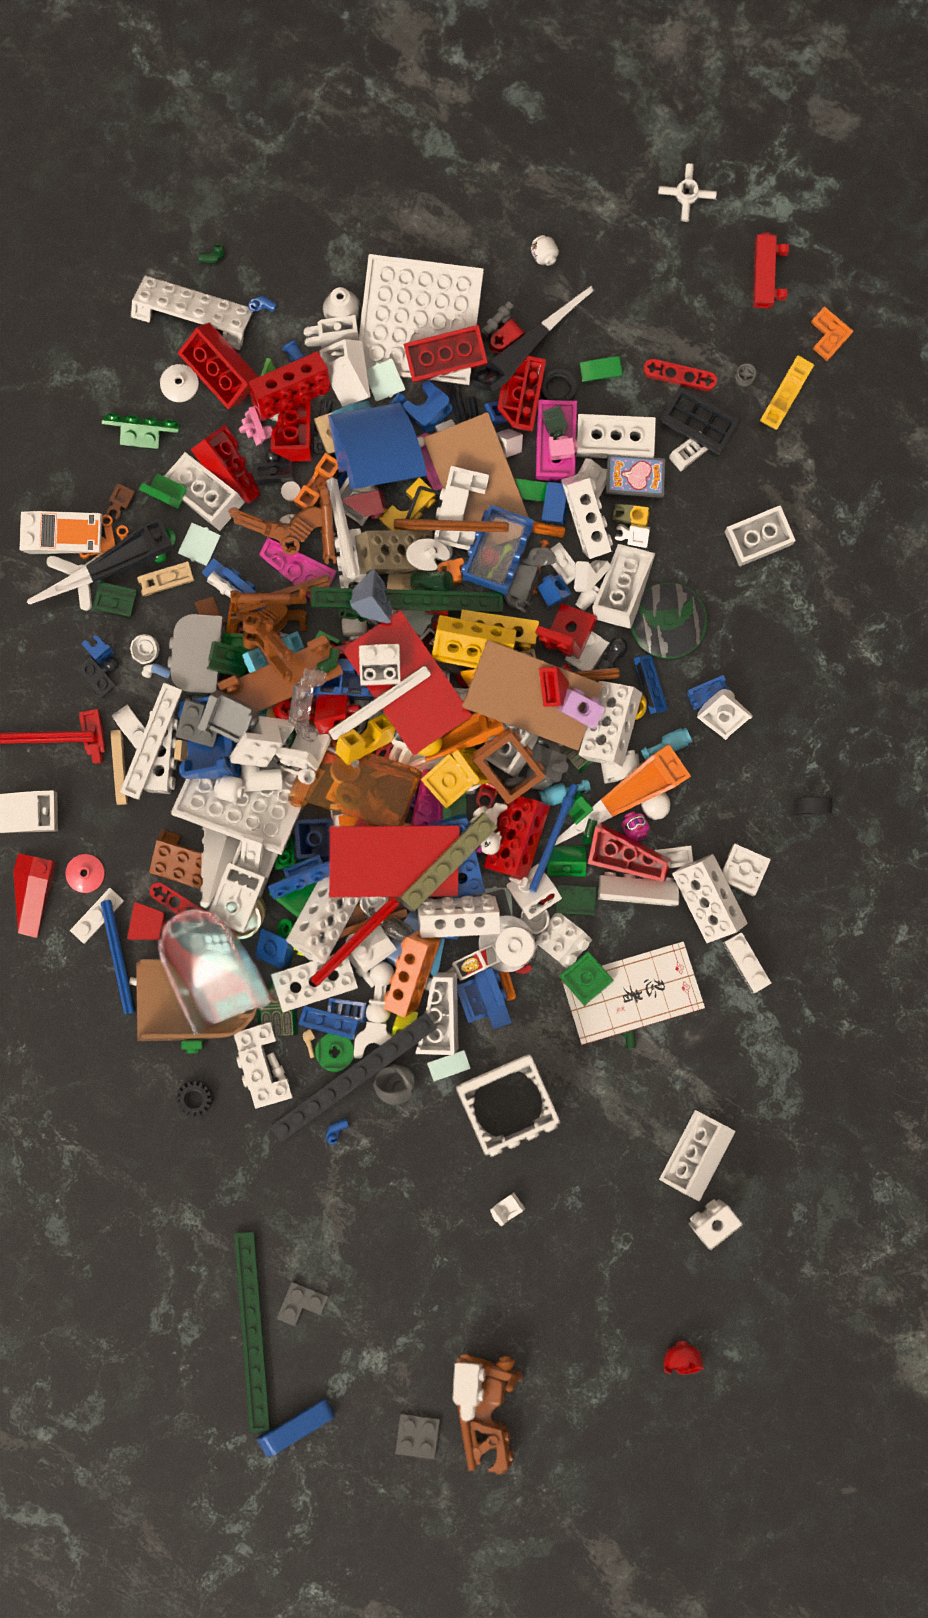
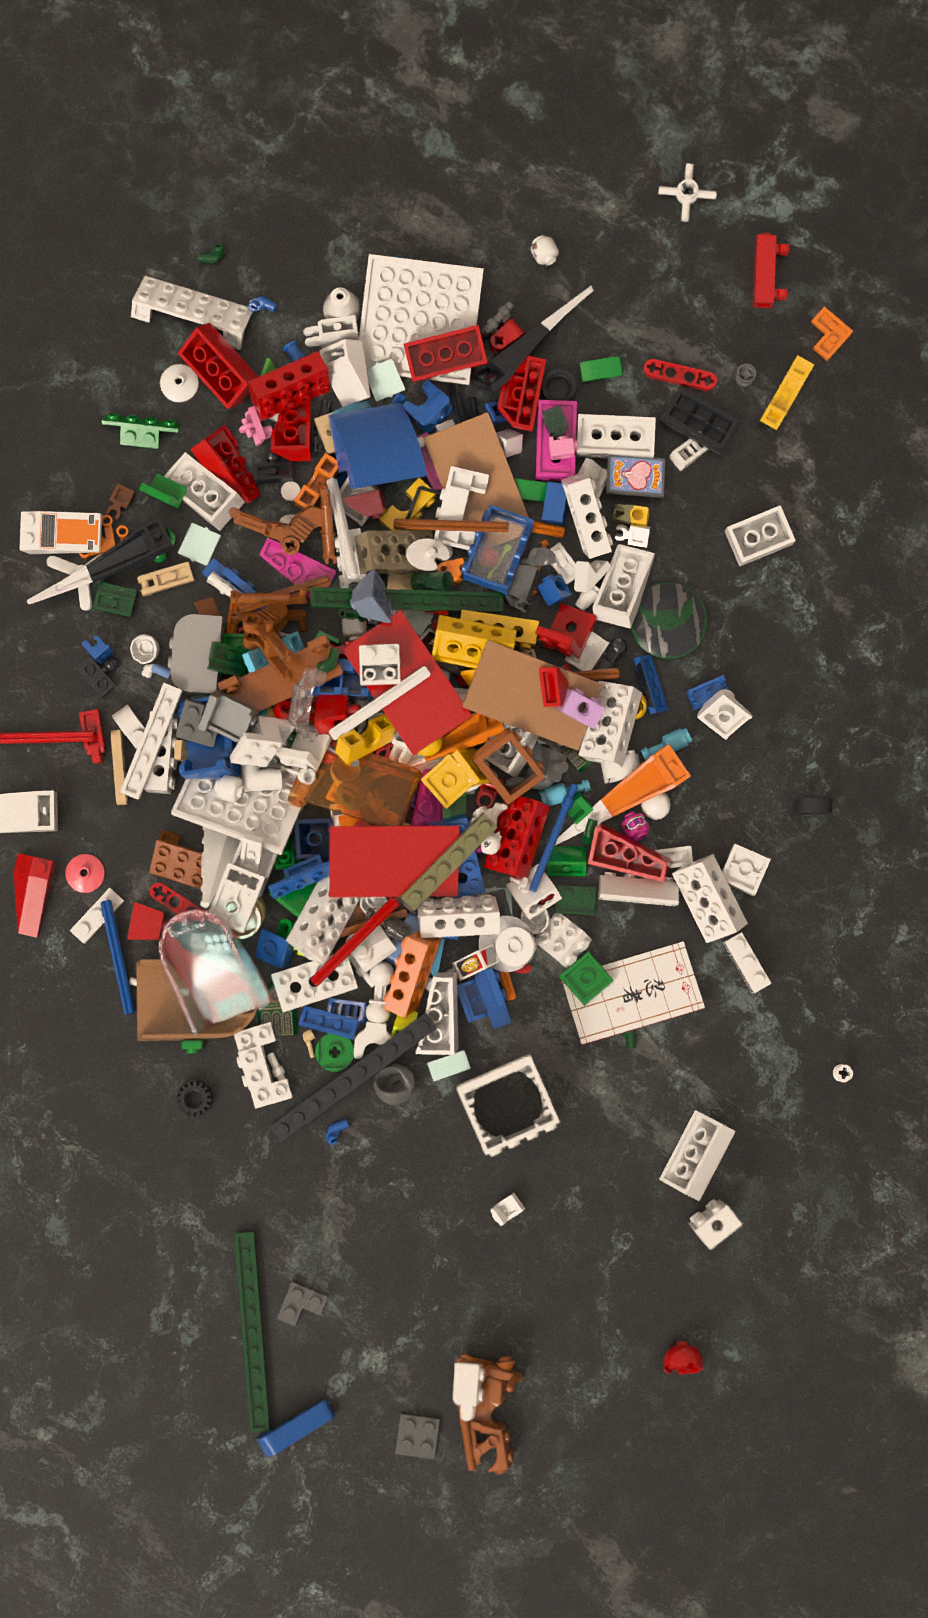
(838, 1077): none -> white bush

